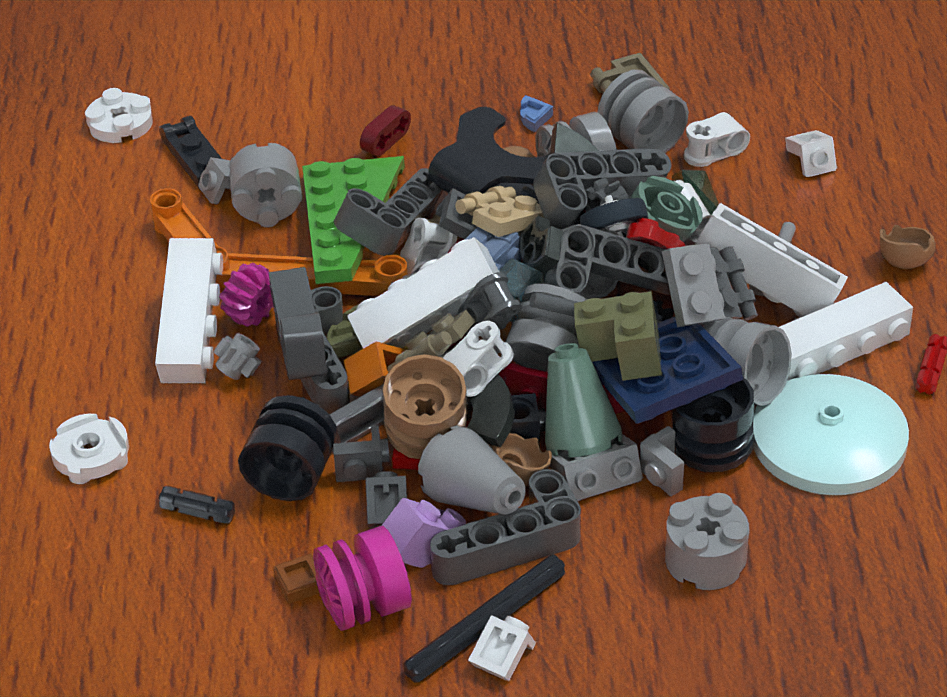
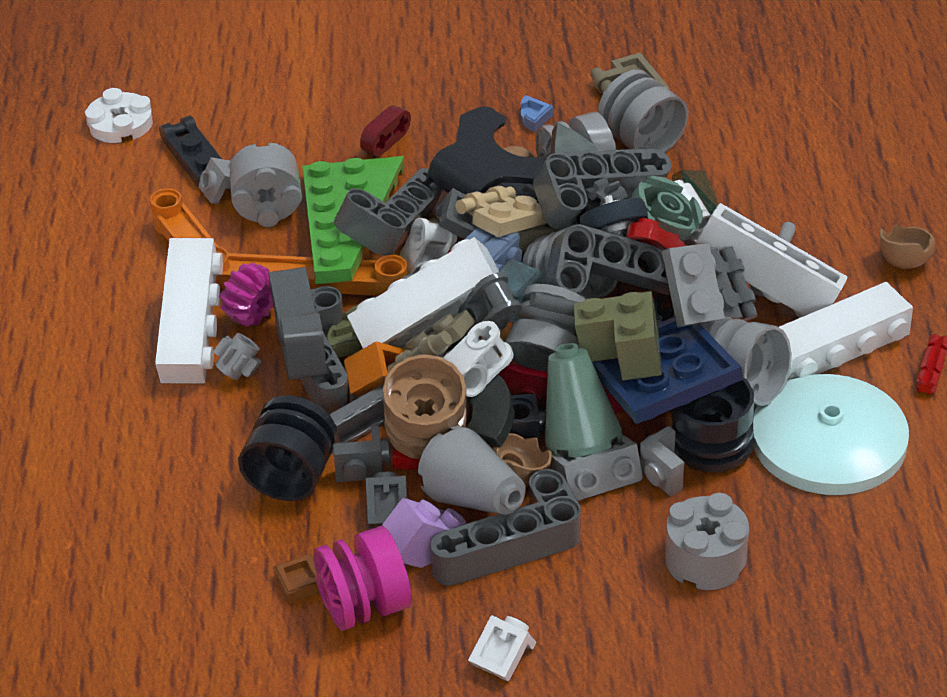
(81, 464): white plate -> none
(197, 504): black axle -> none
(472, 626): black axle -> none
(540, 244): pearl dark grey tile -> none
(715, 140): white piece -> none
(815, 152): white bracket -> none

